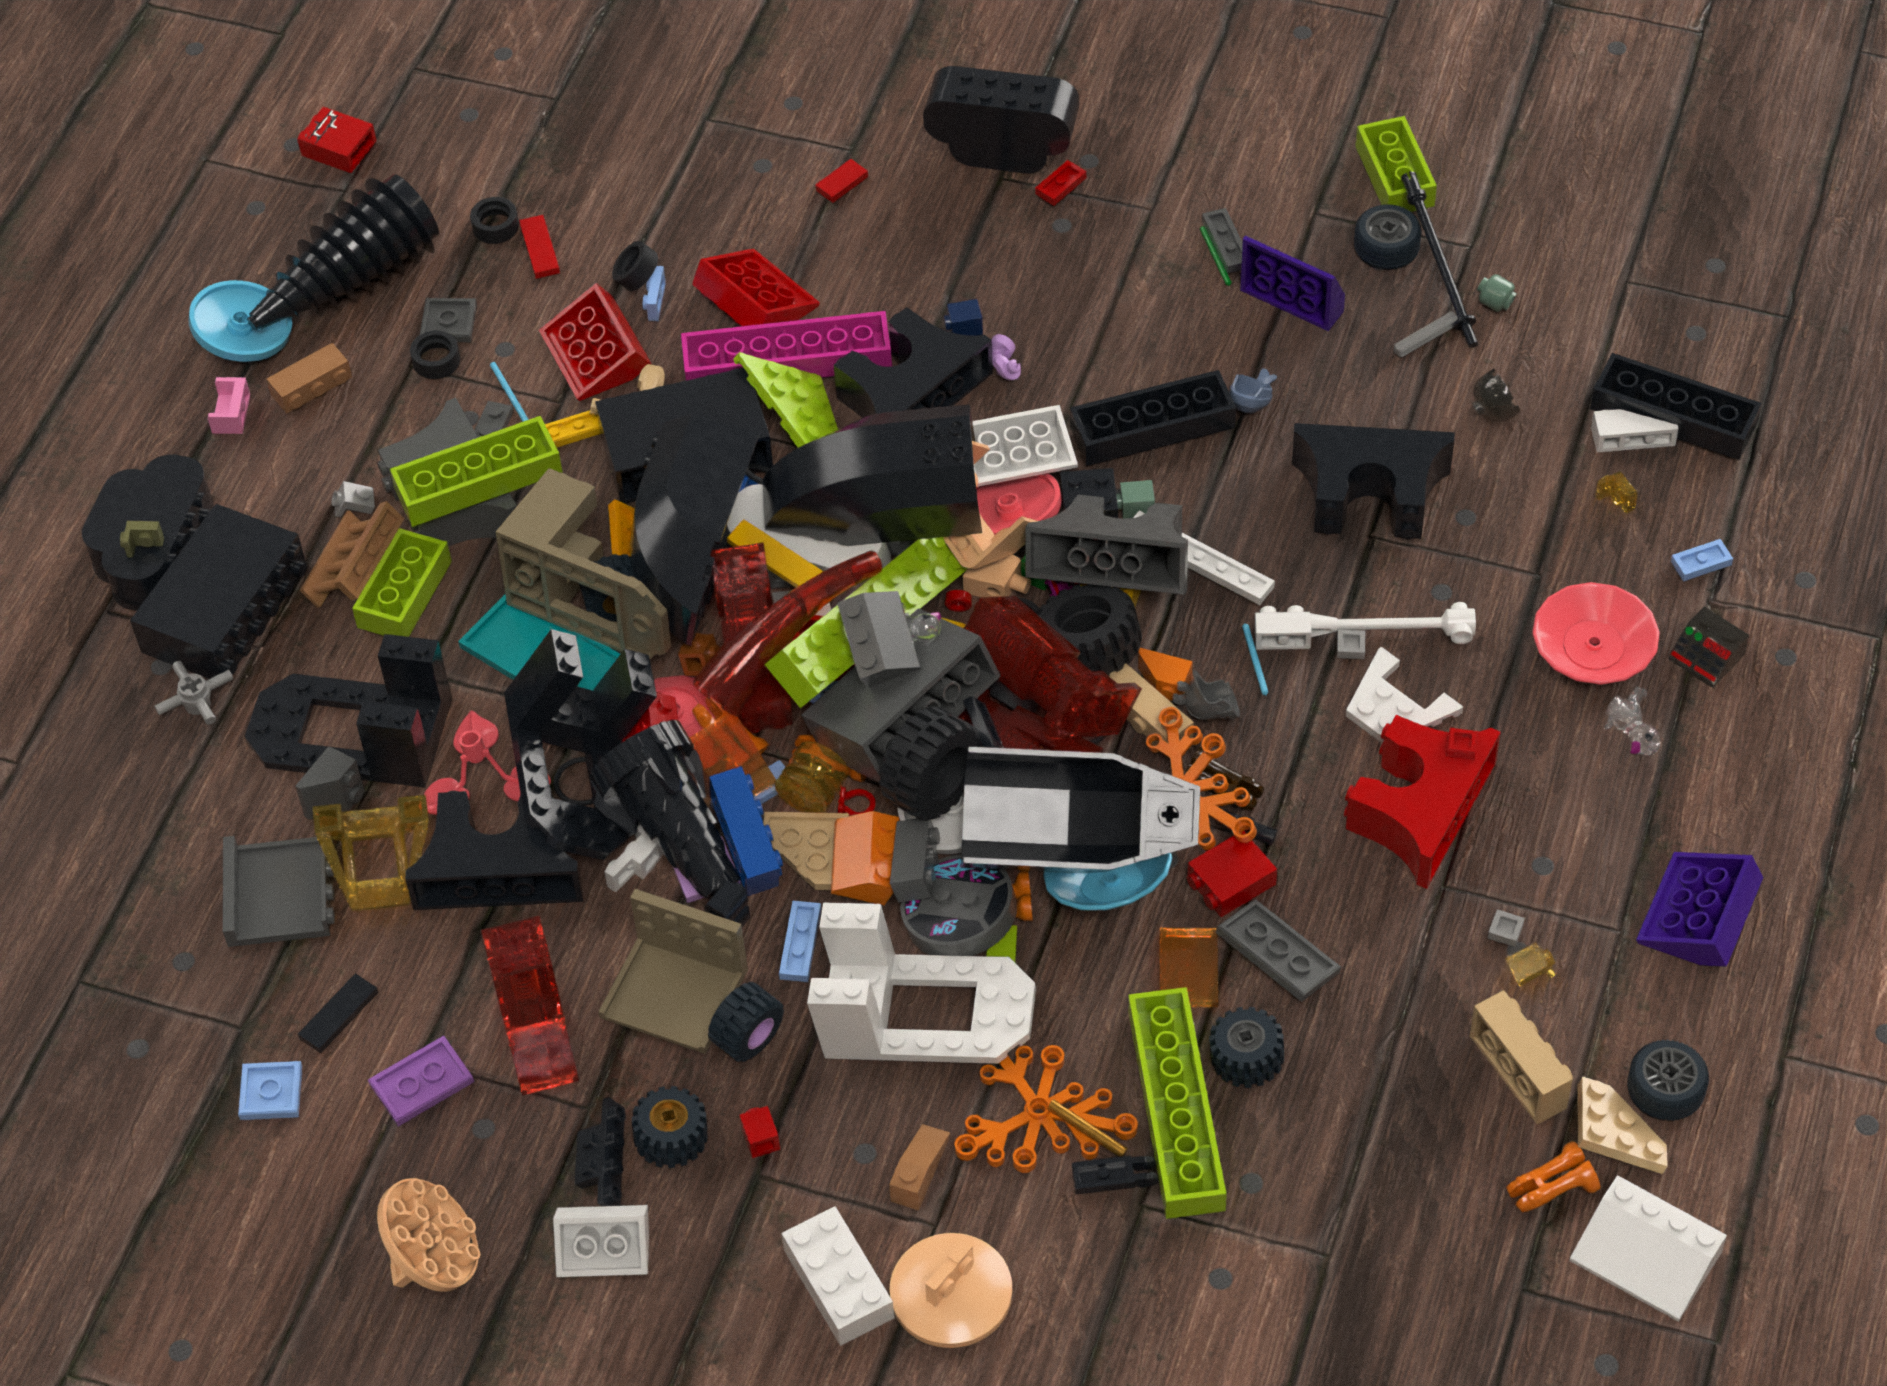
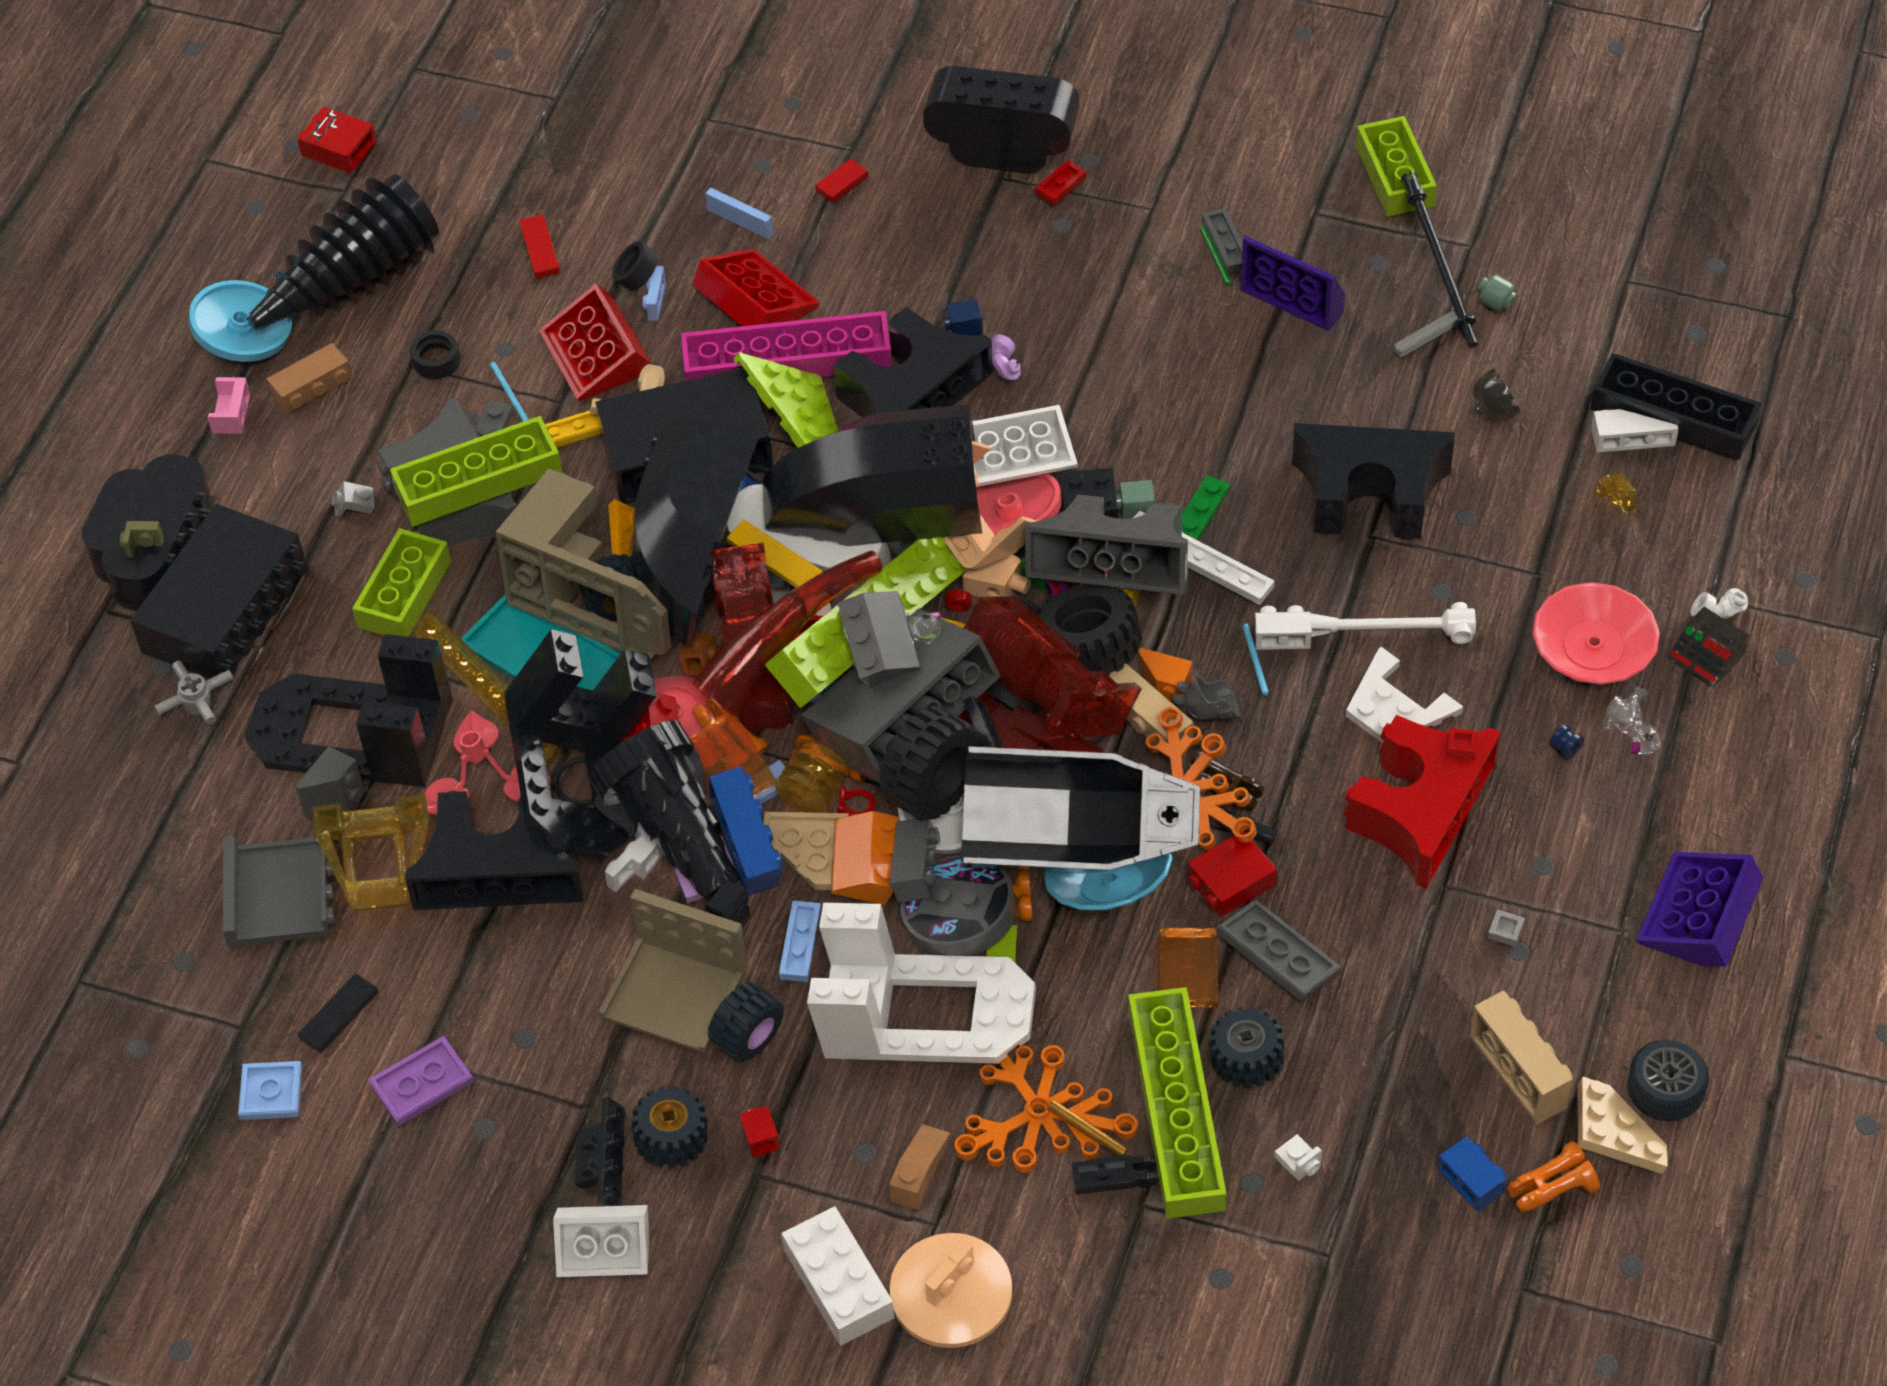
(352, 554): medium nougat fence -> none
(427, 1236): light nougat bracket -> none
(450, 315): dark grey tile -> none
(473, 671): none -> clear yellow plate
(489, 207): black tyre -> none
(530, 1004): clear red brick -> none
(739, 213): none -> light blue tile
(1152, 417): black brick -> none
(1204, 506): none -> green plate
(1250, 393): sand blue hat -> none
(1299, 1157): none -> white bracket
(1351, 644): light grey plate -> none
(1387, 237): black wheel -> none
(1472, 1173): none -> blue brick
(1531, 963): clear yellow bracket -> none
(1566, 741): none -> dark blue wheel
(1648, 1248): white slope -> none
(1702, 560): light blue plate -> none
(1732, 602): none -> white arm

